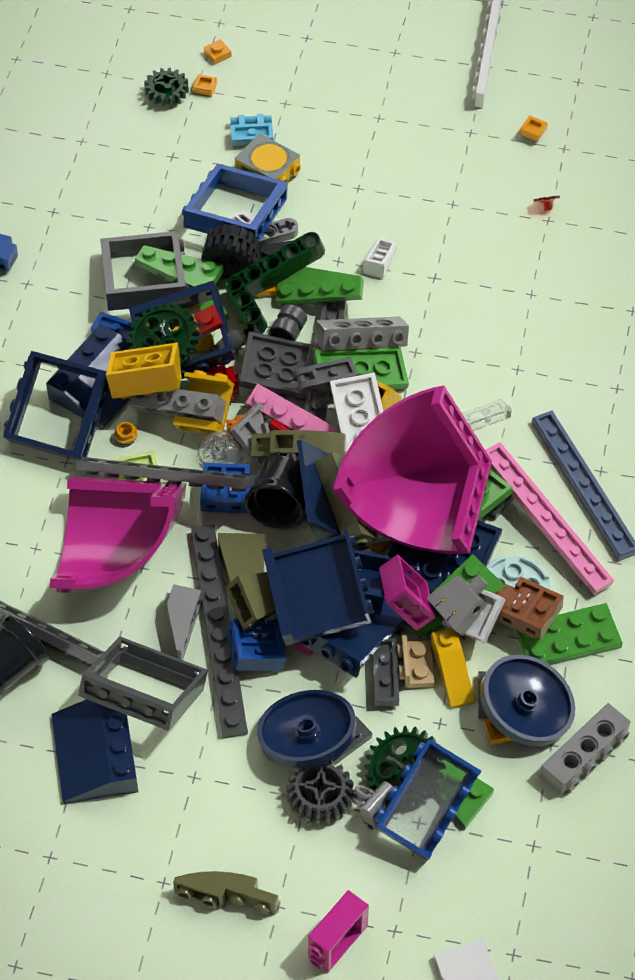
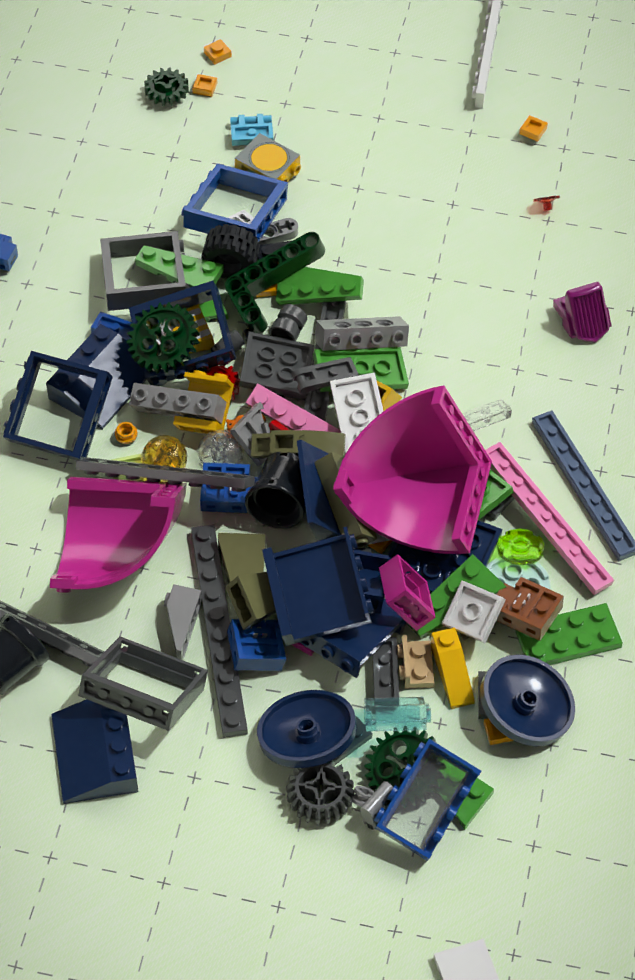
(144, 371): yellow slope -> none
(165, 451): none -> clear yellow cylinder
(208, 320): red plate -> none
(216, 886): olive slope -> none
(337, 931): dark pink window -> none
(378, 260): white slope -> none
(396, 714): none -> clear light blue window
(460, 602): light grey torso -> none
(520, 547): none -> clear neon green tile
(584, 312): none -> magenta piece
(605, 721): light grey brick -> none

